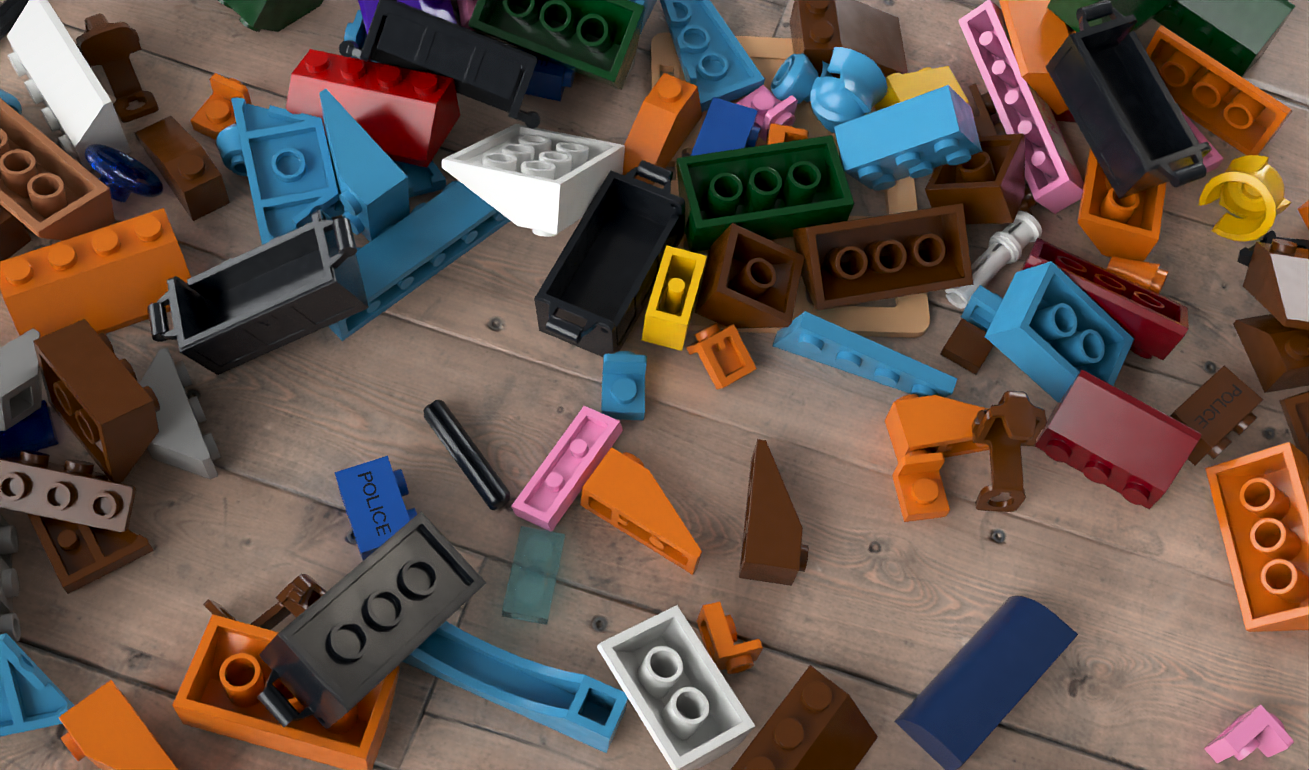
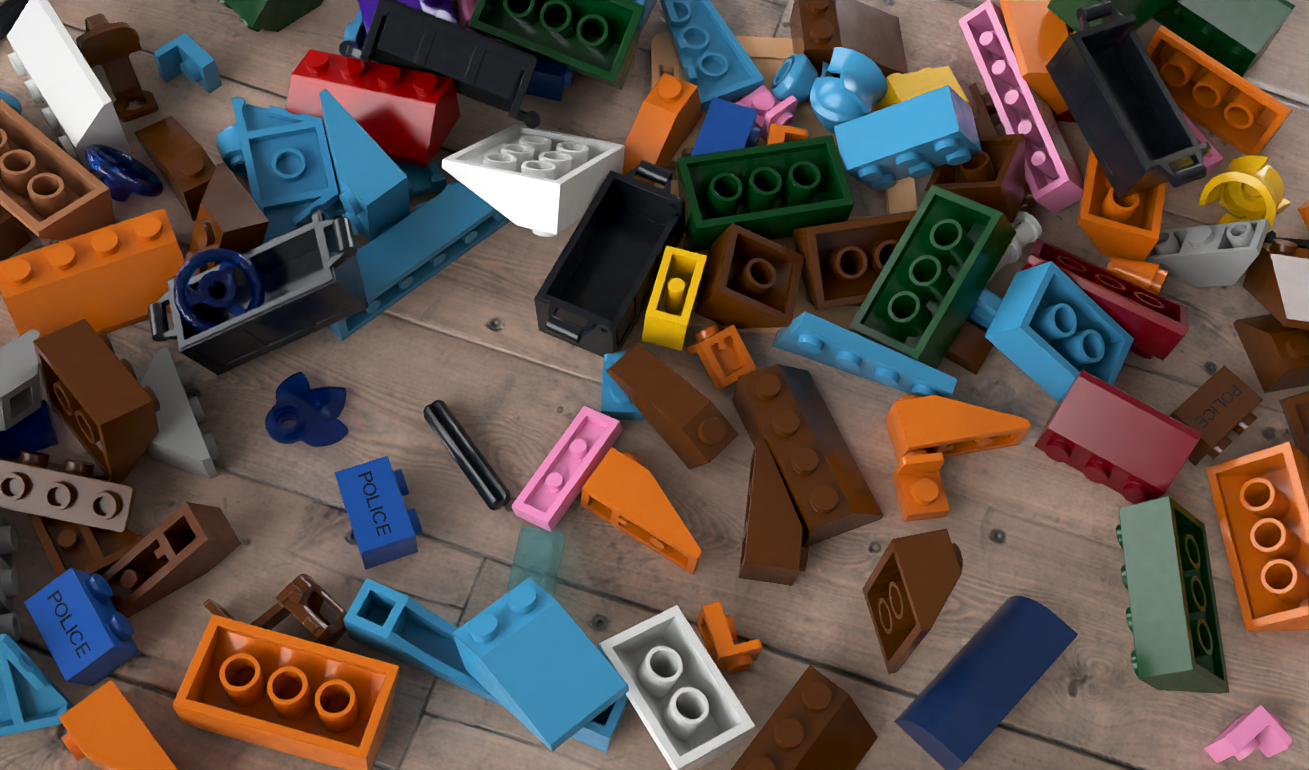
(82, 626): none -> blue brick
(170, 557): none -> reddish brown slope
(187, 57): none -> dark azure bracket
(218, 109): orange bracket -> none
(226, 218): none -> reddish brown slope
(229, 259): none -> clear blue piece
(311, 409): none -> clear blue plate
(367, 624): black container -> none
(538, 663): none -> dark azure slope
(673, 407): none -> reddish brown slope
(809, 451): none -> reddish brown slope
(910, 591): none -> reddish brown slope
(934, 276): none -> dark green slope
(1005, 429): reddish brown piece -> none
(1171, 598): none -> slope
(1209, 253): none -> light grey slope

